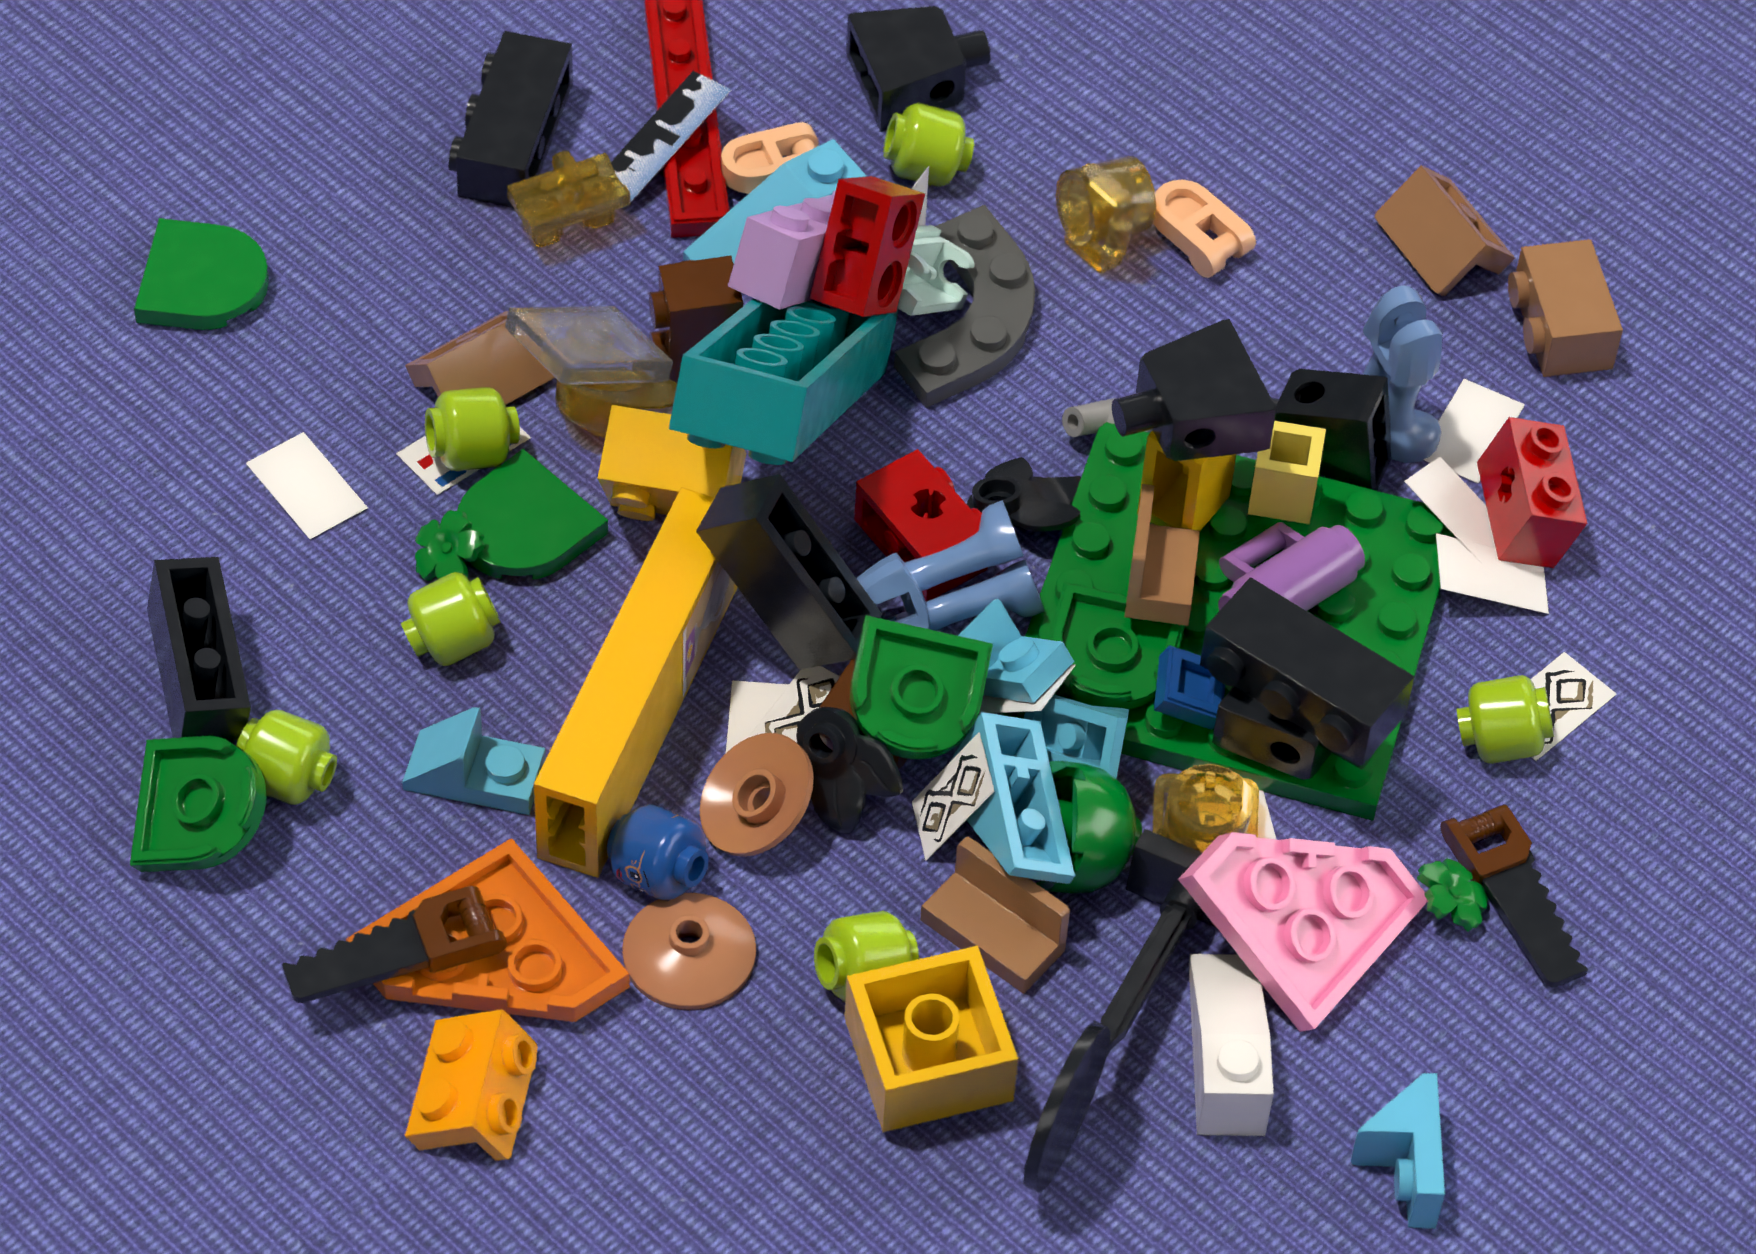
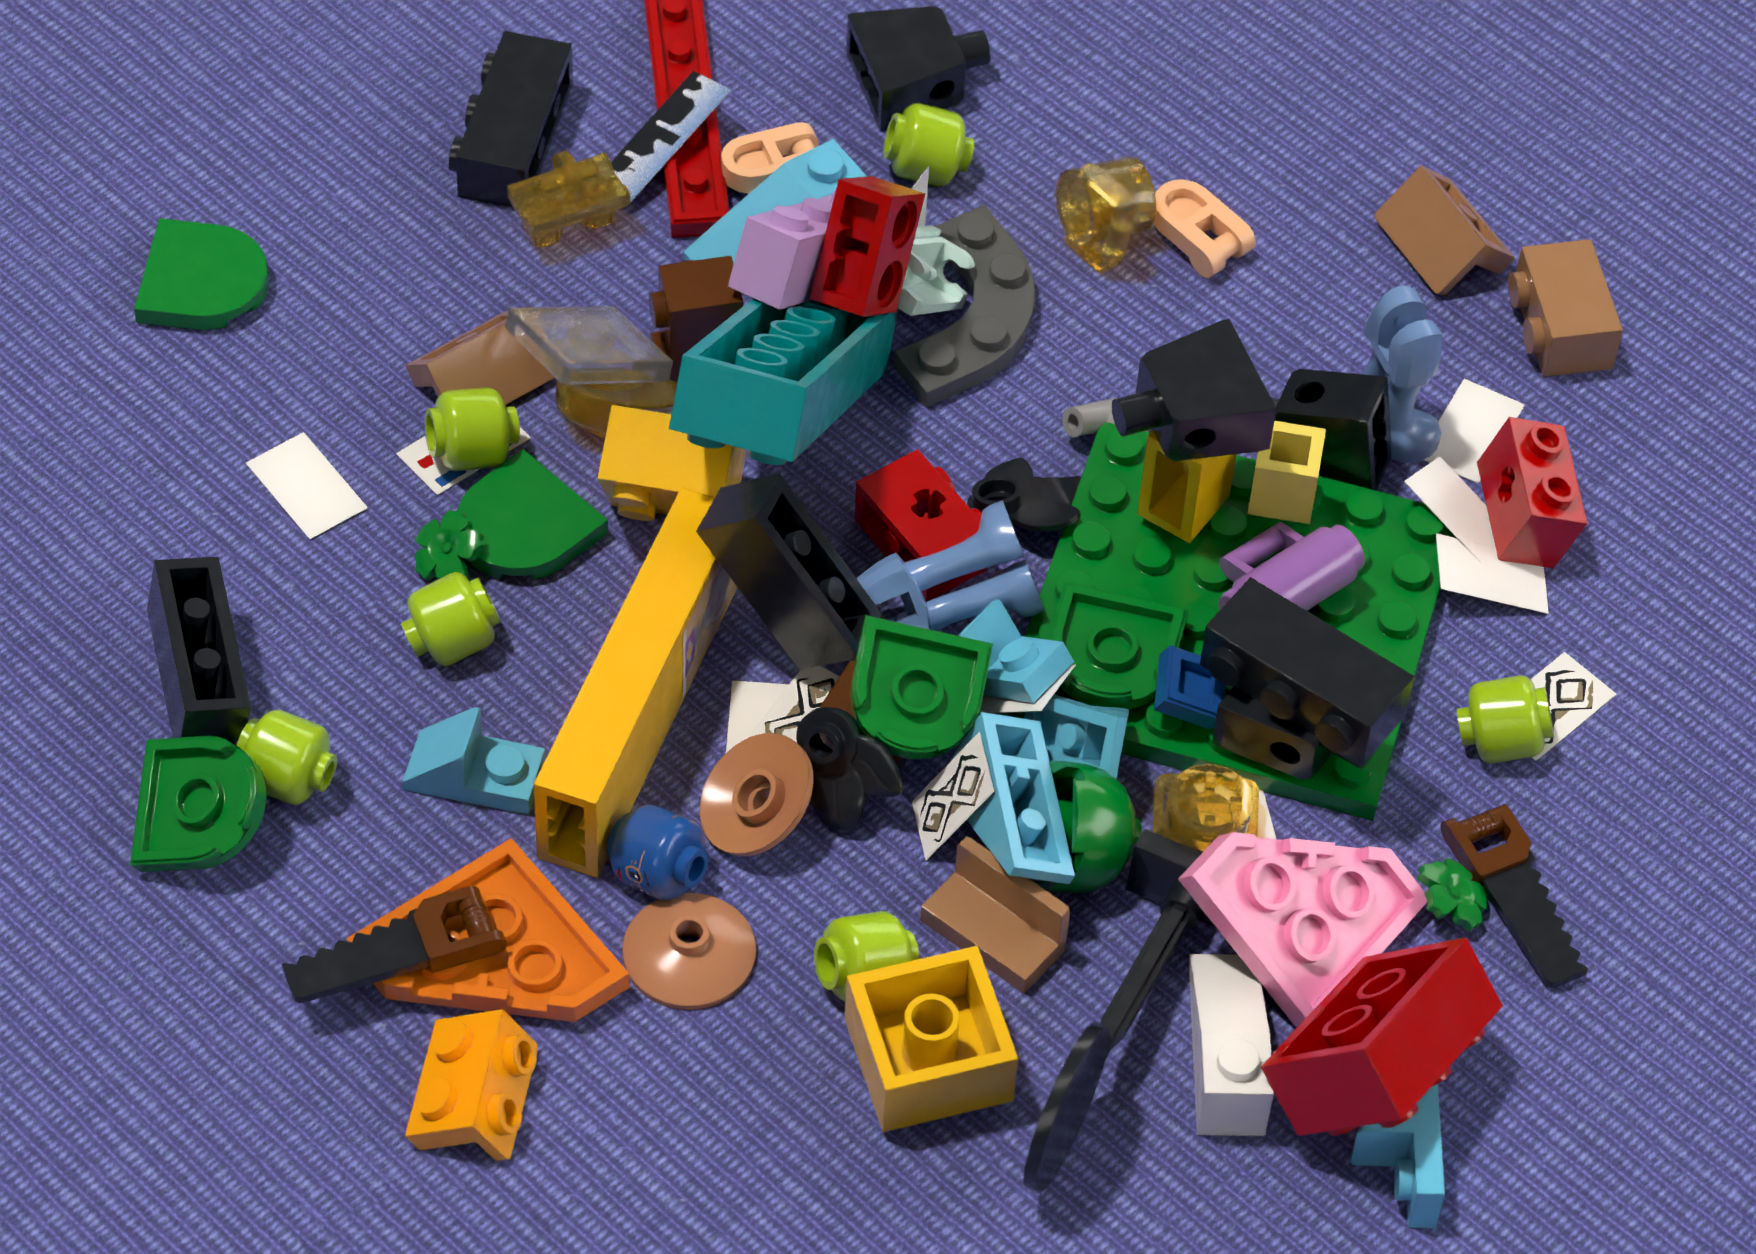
(1161, 568): medium nougat panel -> none
(1382, 1038): none -> red brick

